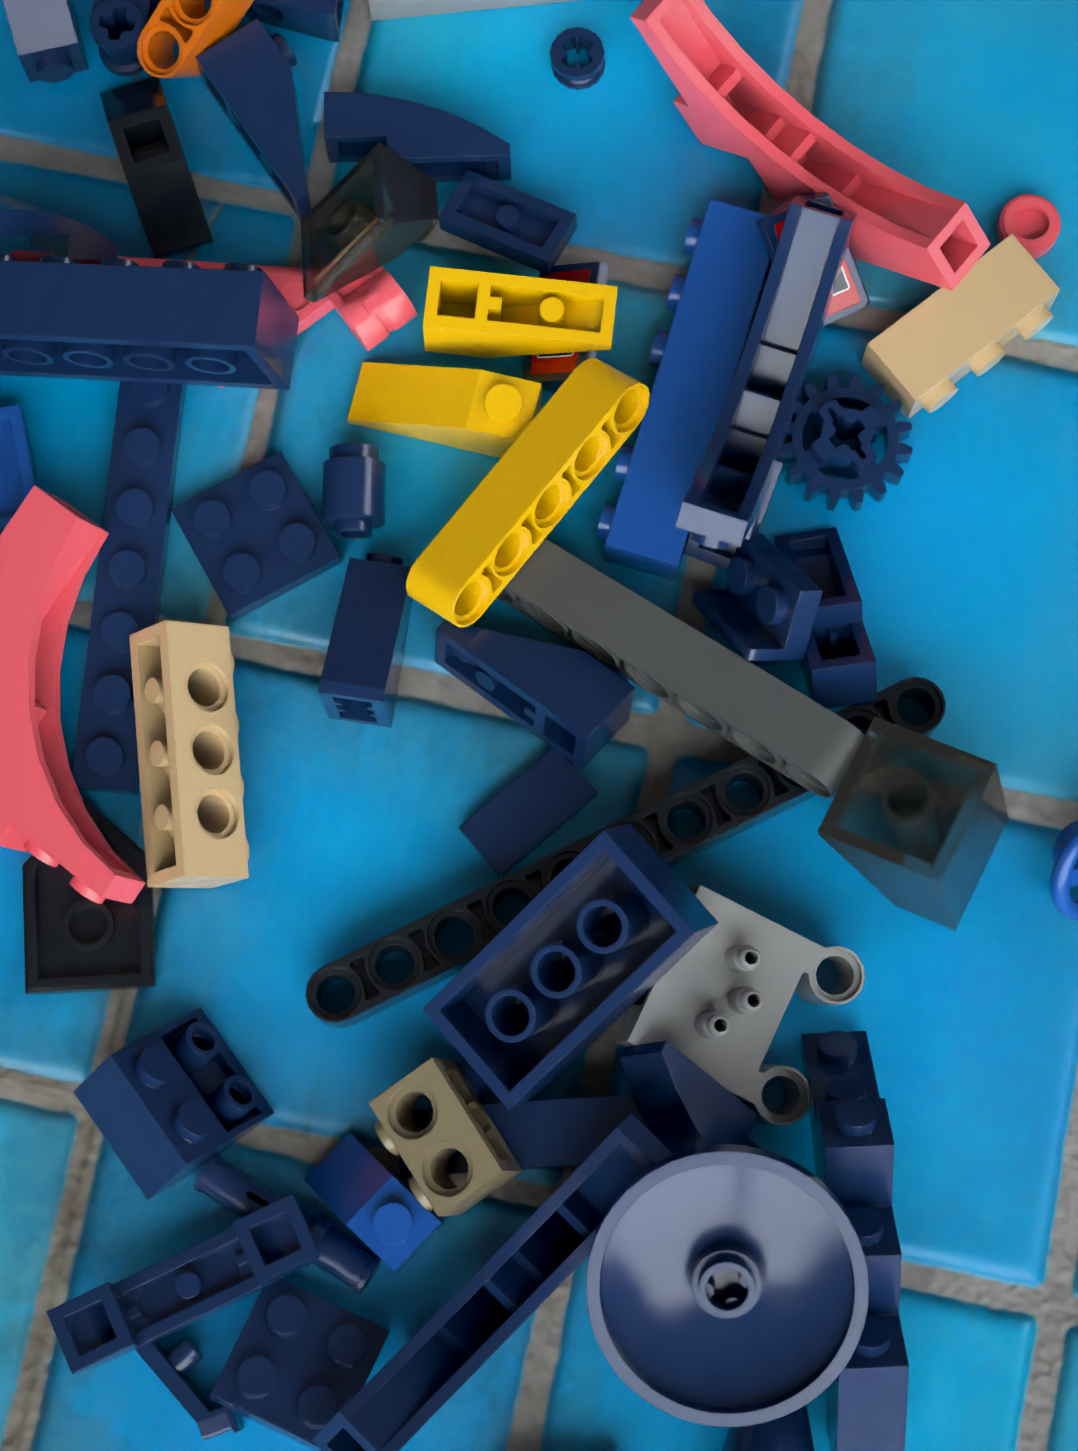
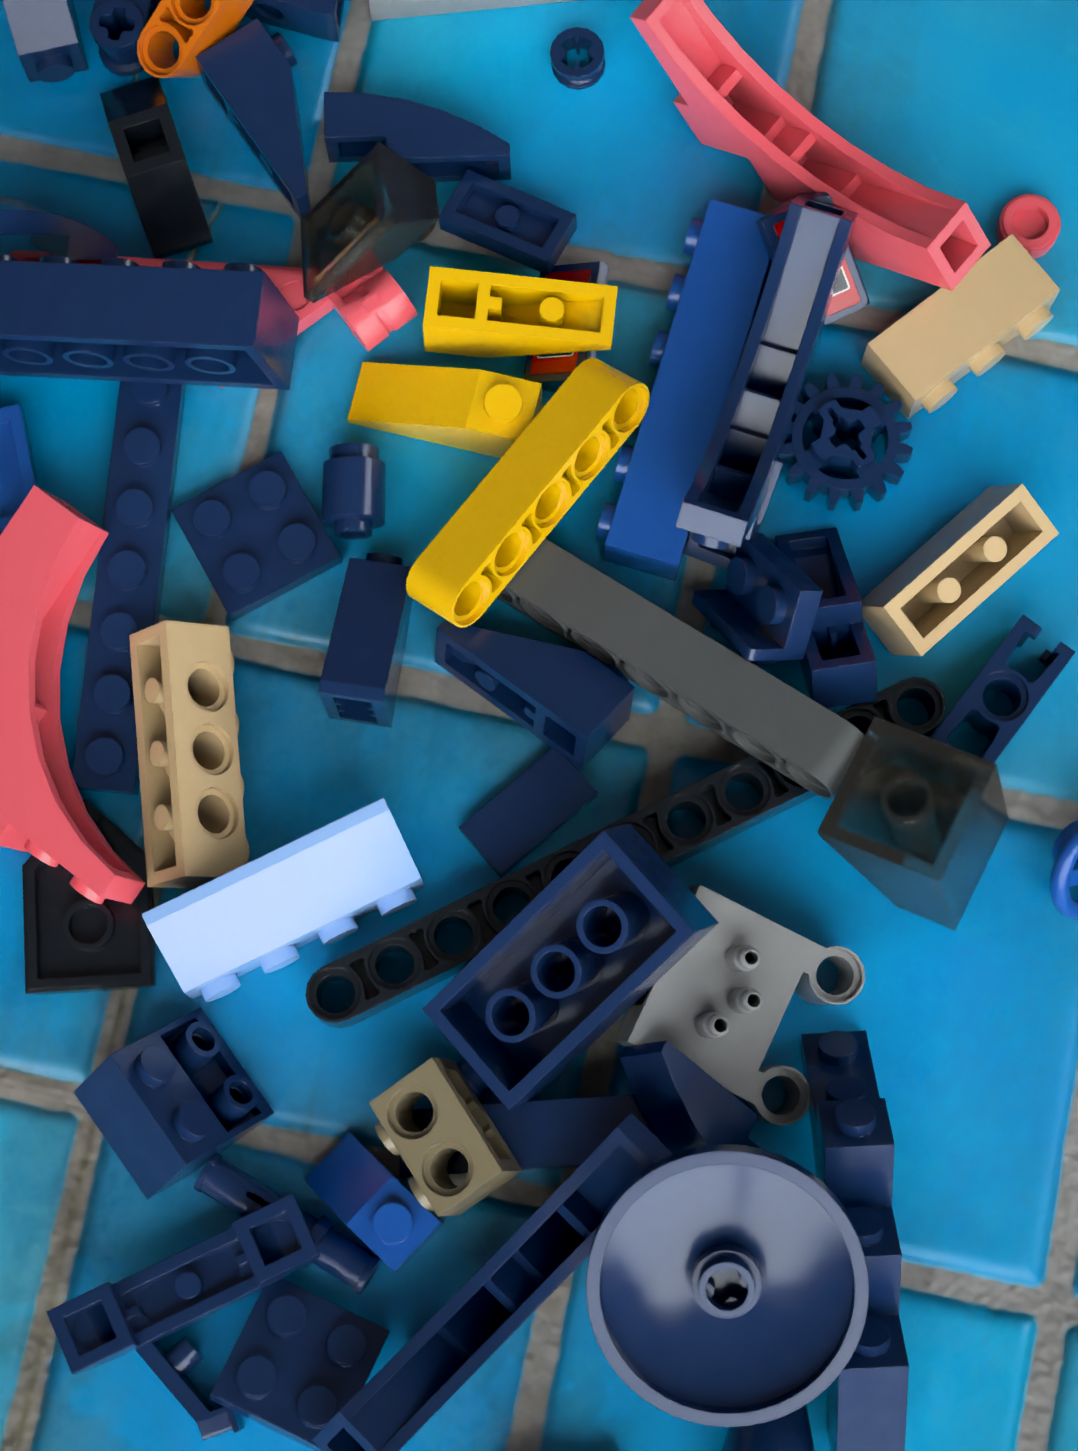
(285, 902): none -> light blue slope
(957, 569): none -> tan brick
(1000, 677): none -> dark blue piece

